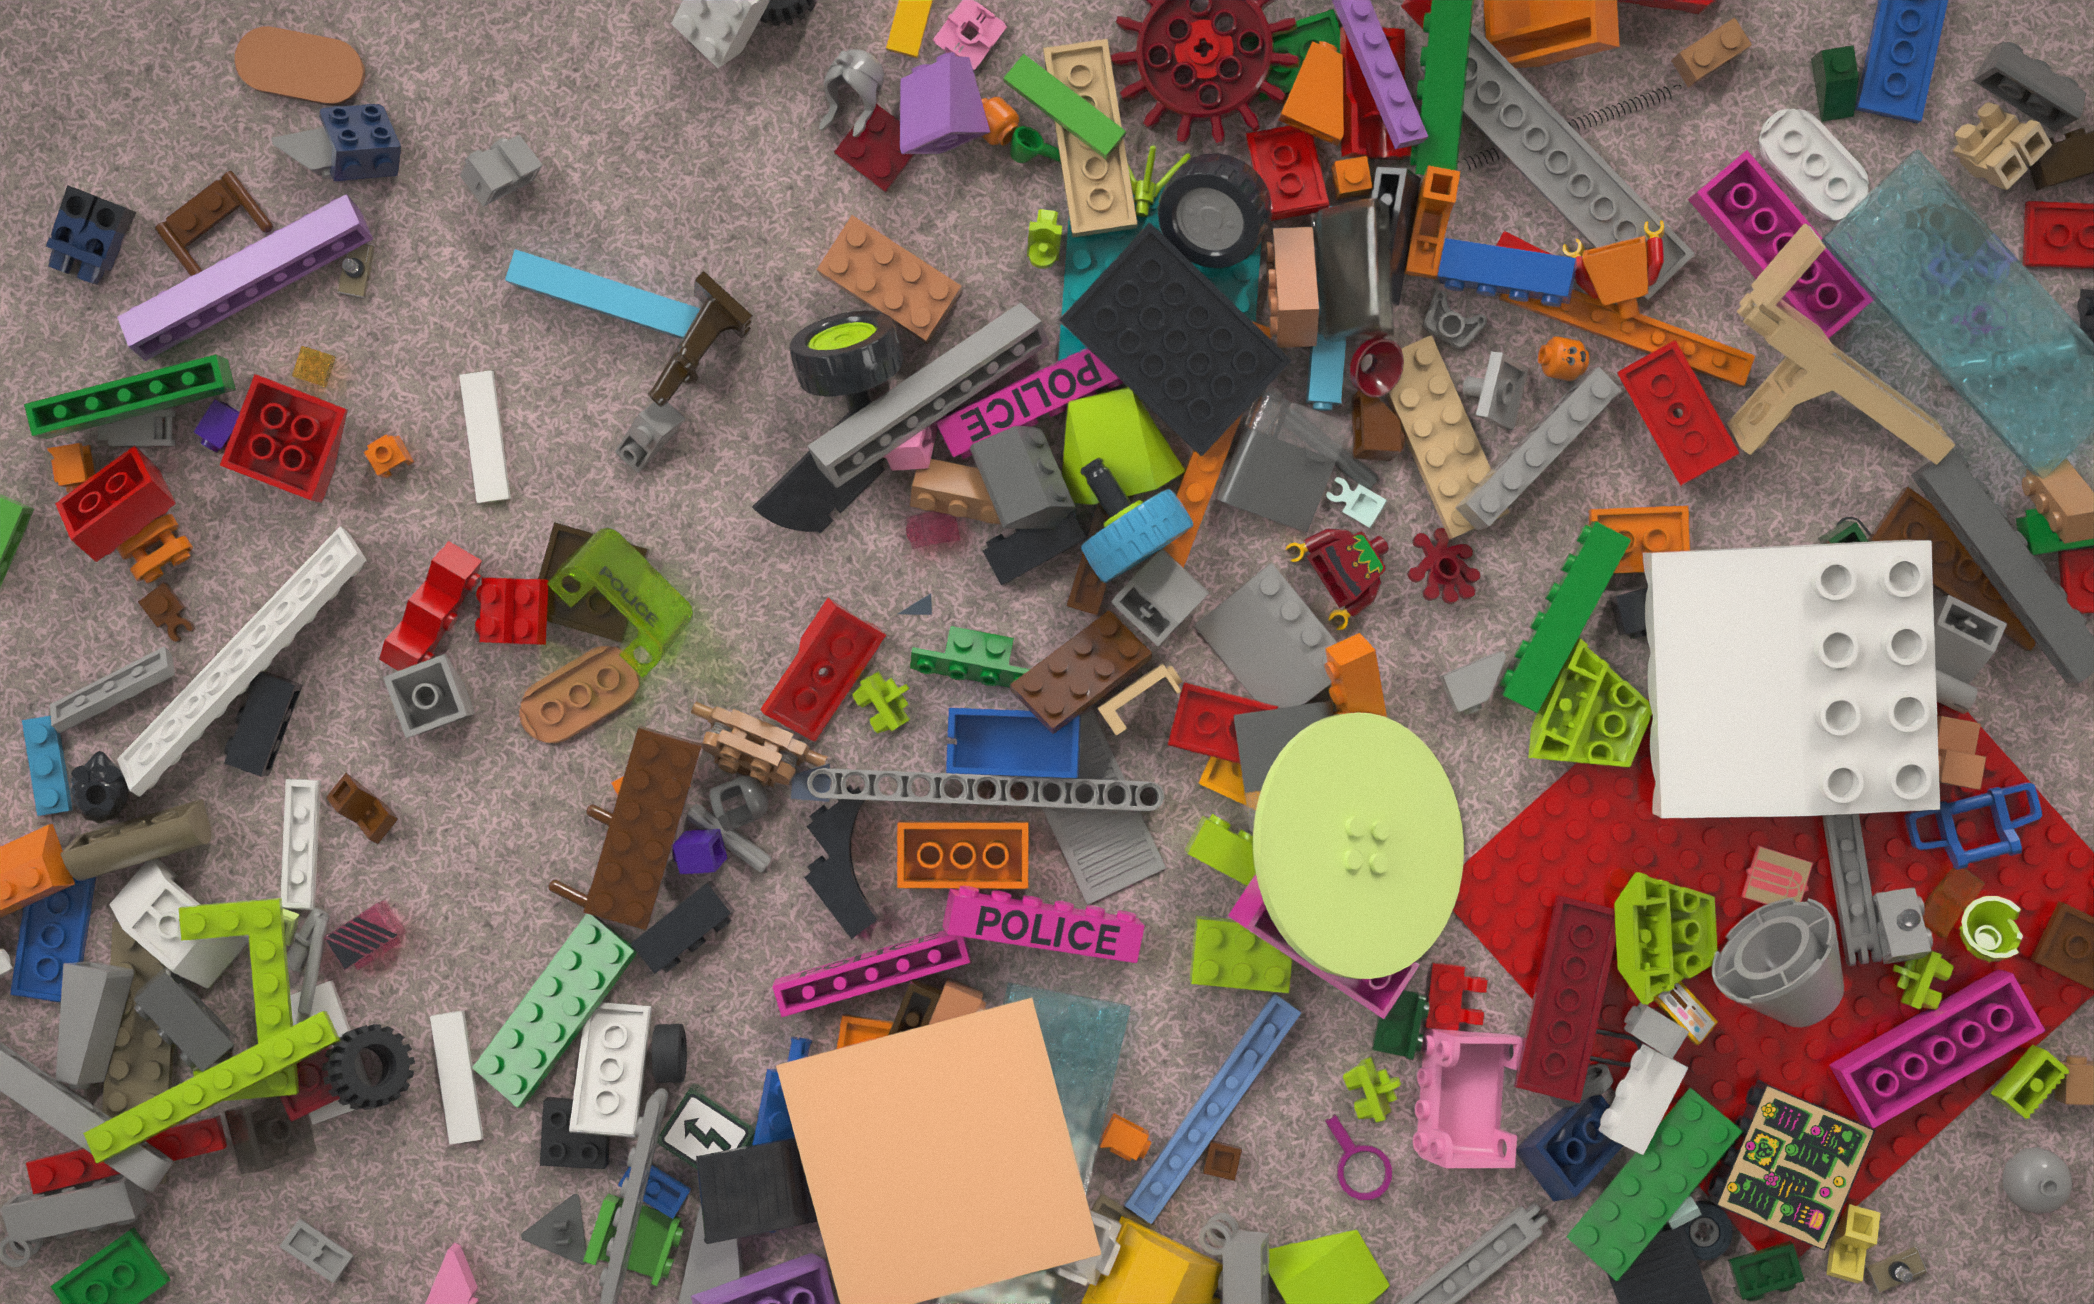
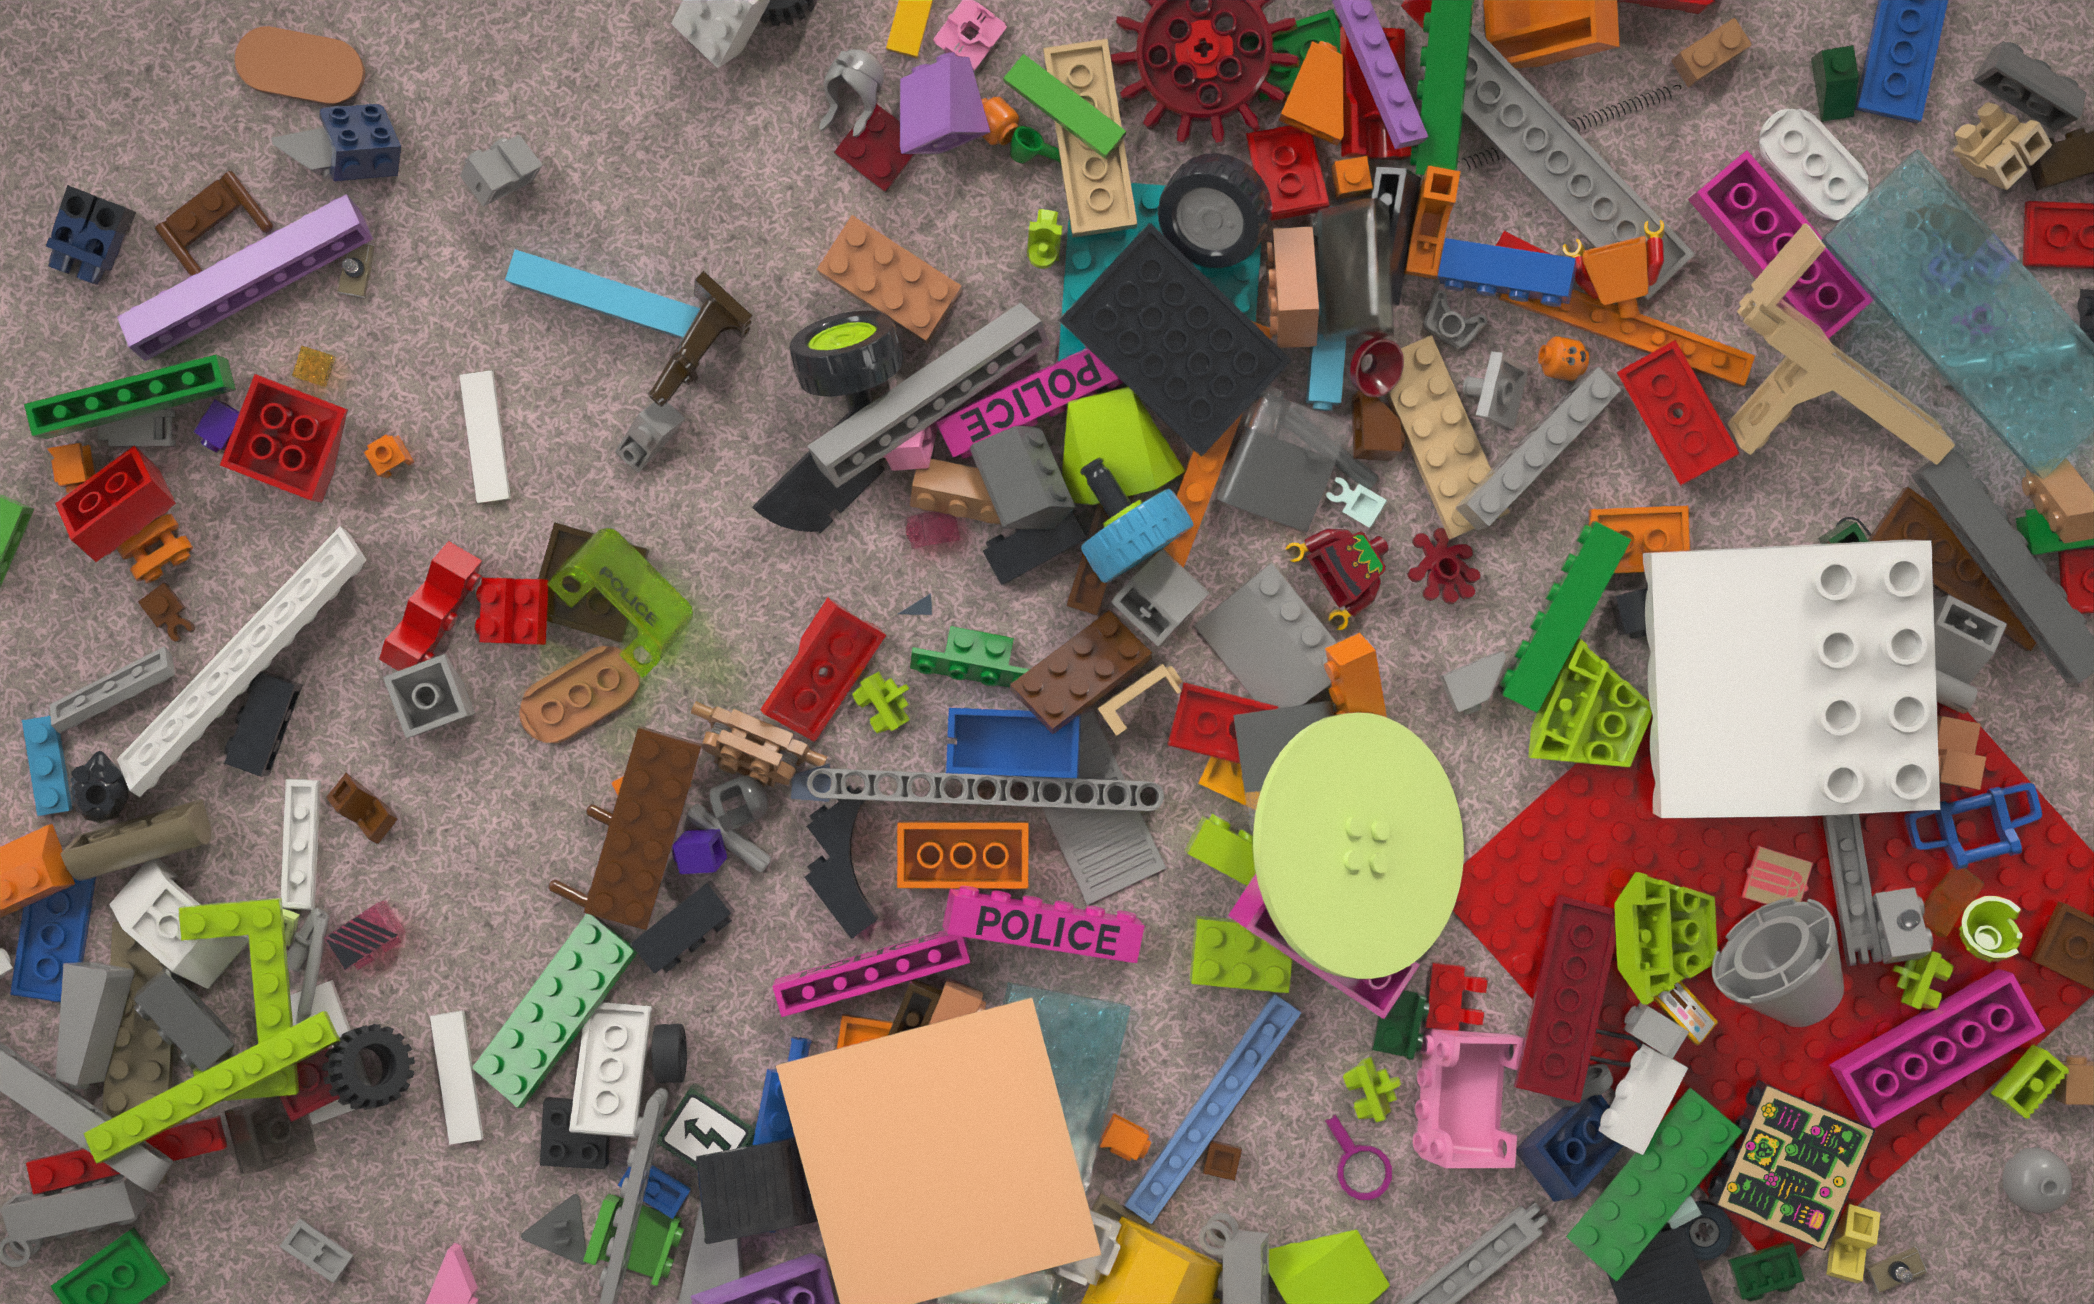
(1145, 190): lime plant -> none

